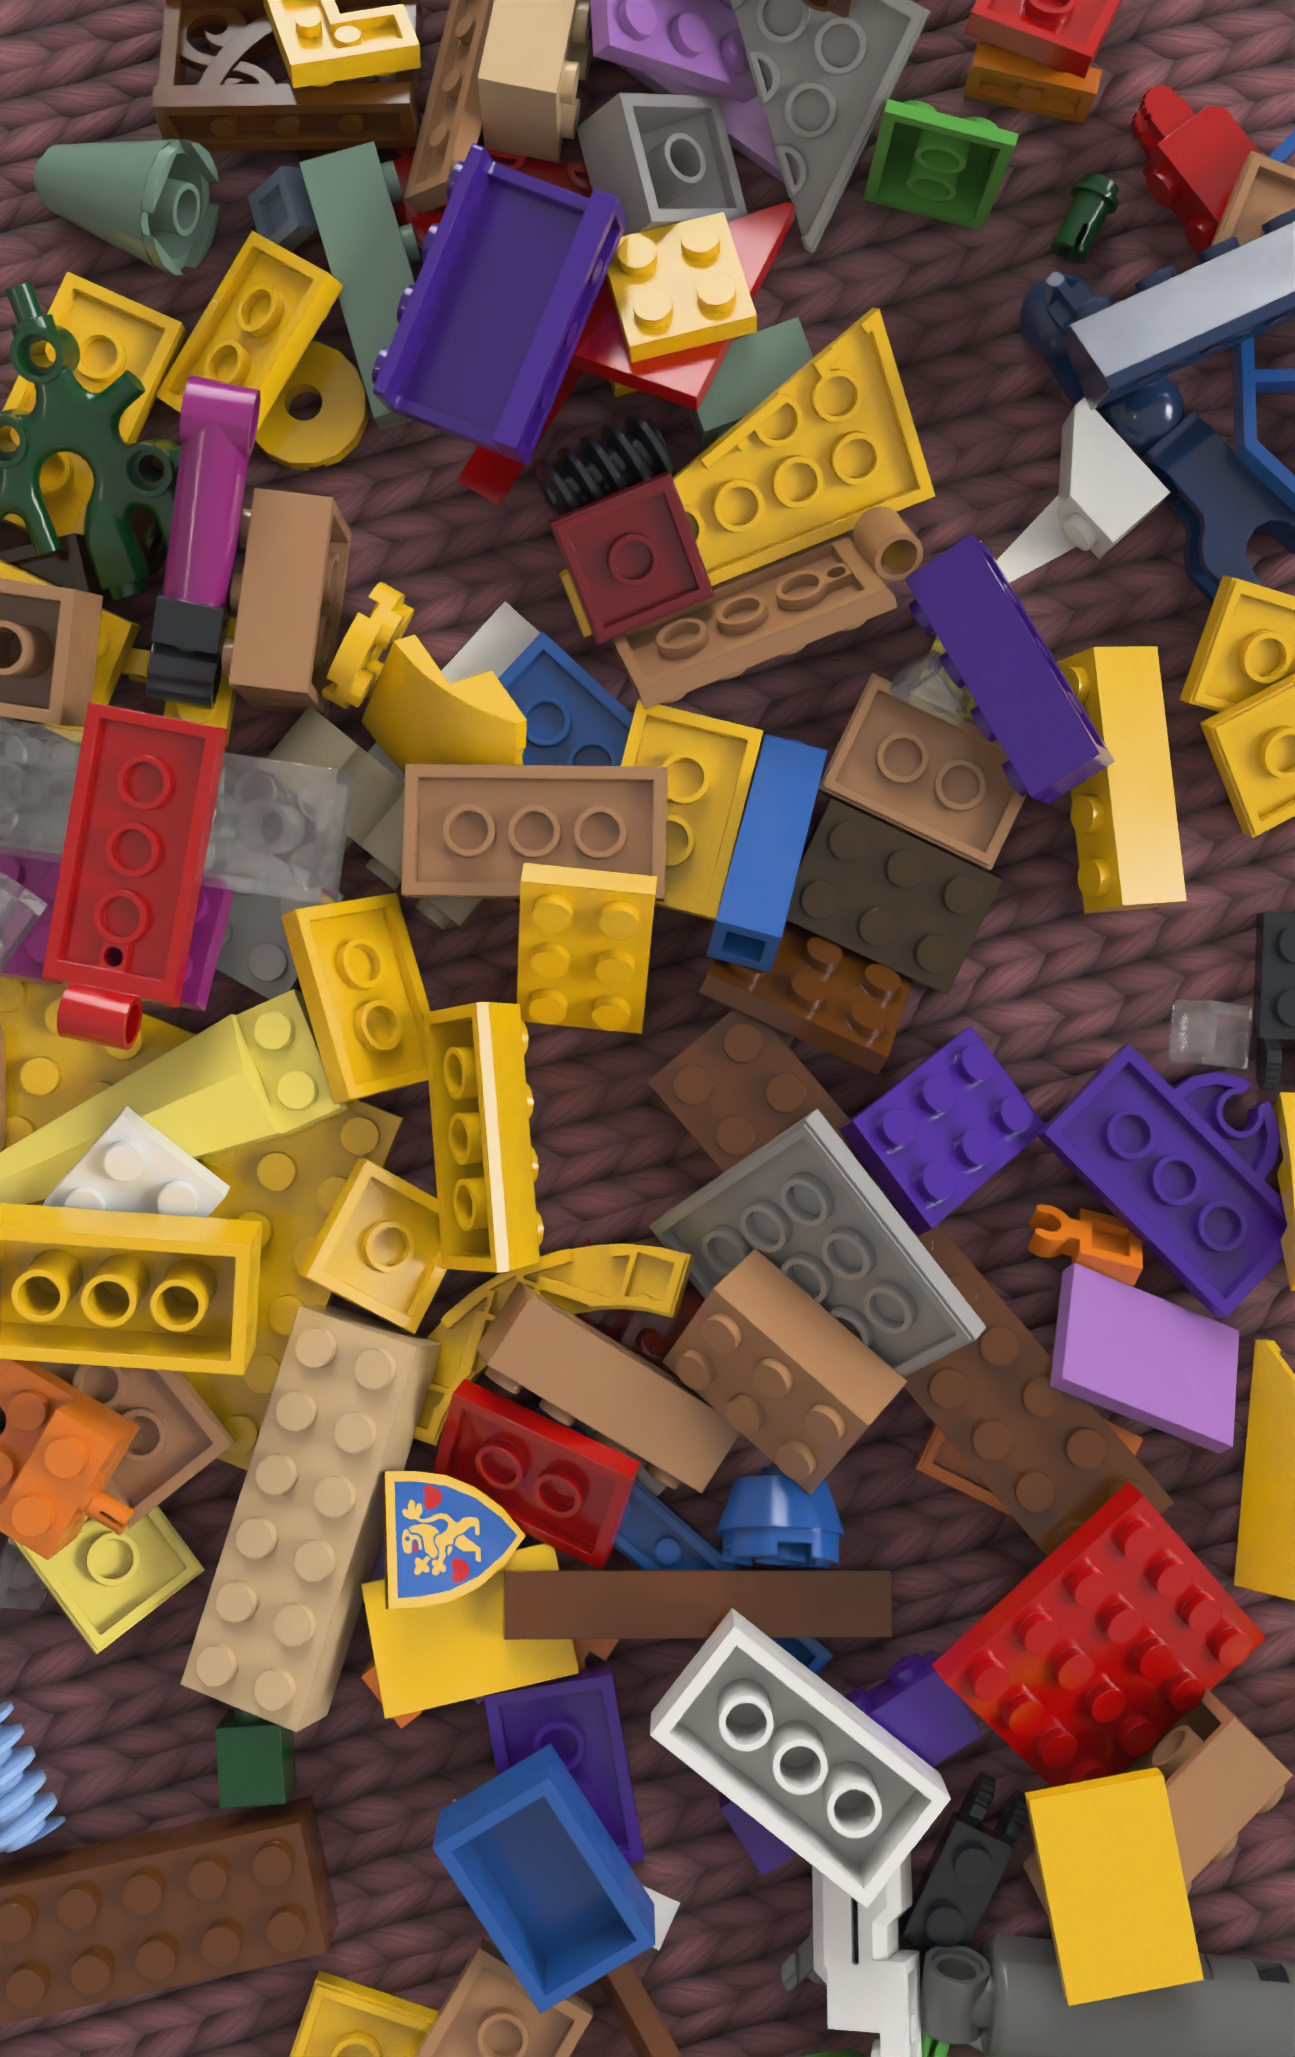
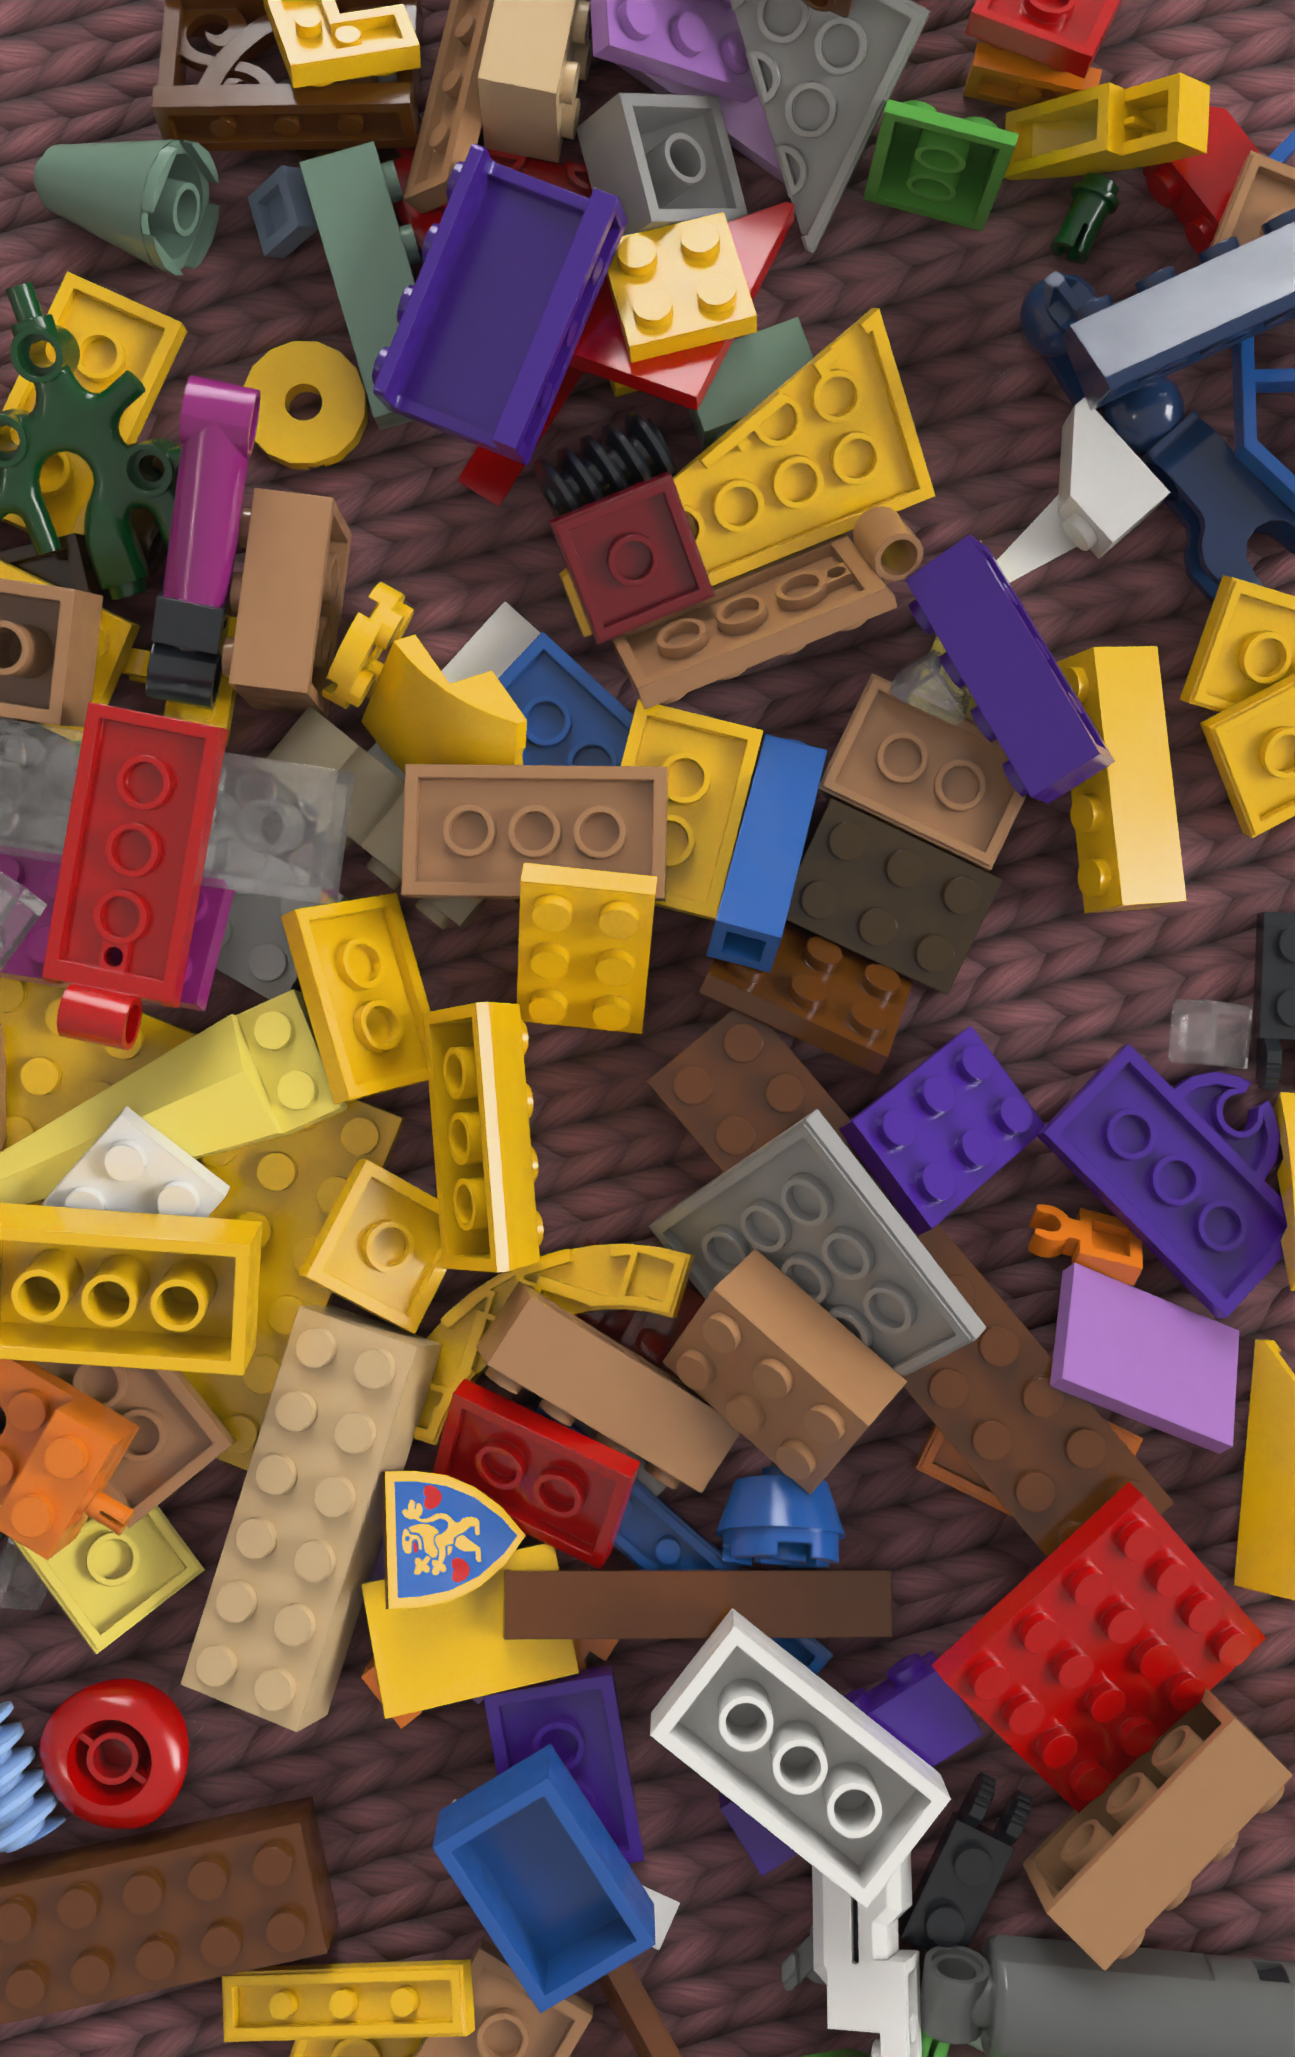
(116, 1753): none -> red hat
(253, 1760): dark green brick -> none
(255, 324): yellow plate -> none
(349, 2001): none -> yellow tile
(1110, 129): none -> yellow slope
(1113, 1886): yellow tile -> none

